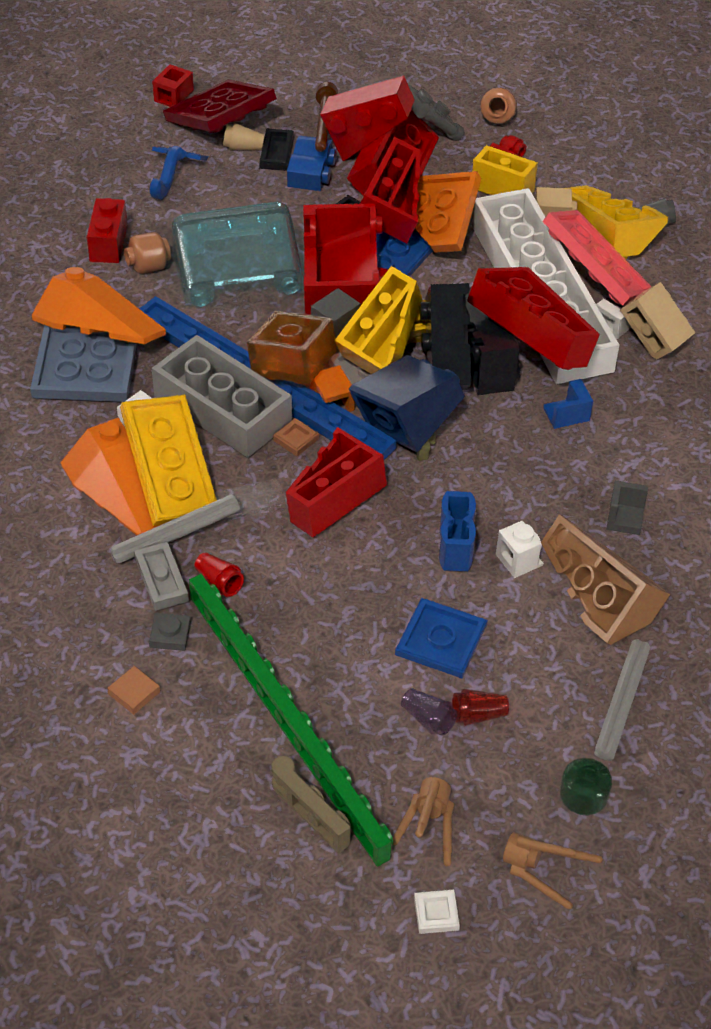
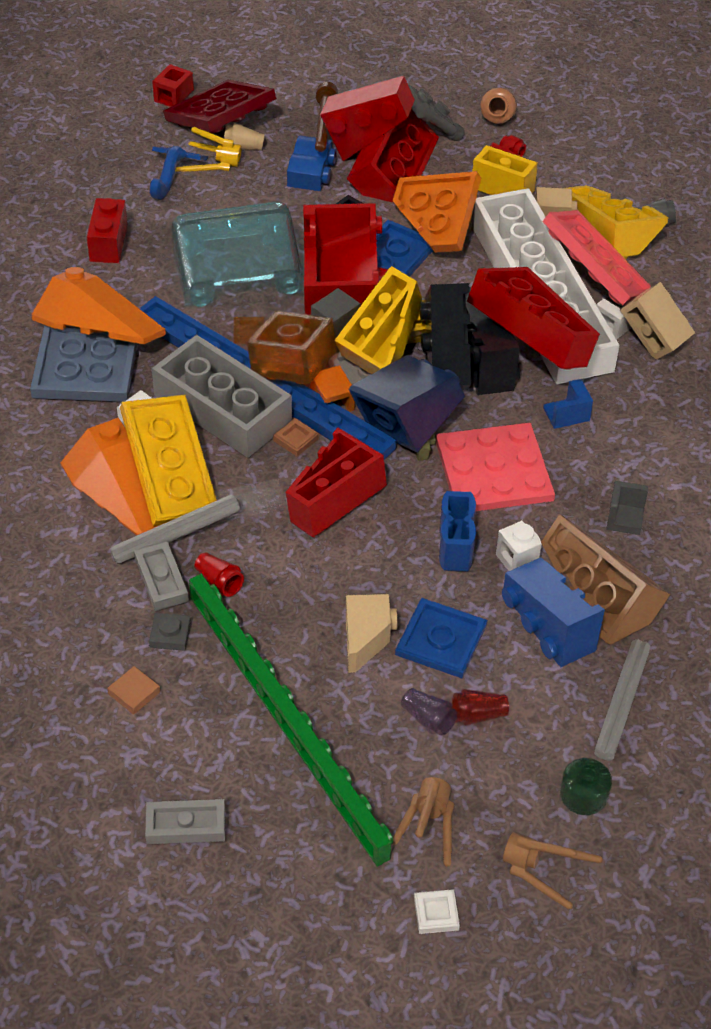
(147, 252): nougat head -> none
(185, 821): none -> light grey plate
(226, 152): none -> yellow plant
(245, 328): none -> clear orange tile
(276, 149): black tile -> none
(310, 804): dark tan plate -> none
(367, 627): none -> tan slope
(396, 190): red wedge -> none
(496, 465): none -> coral plate
(554, 612): none -> blue wedge

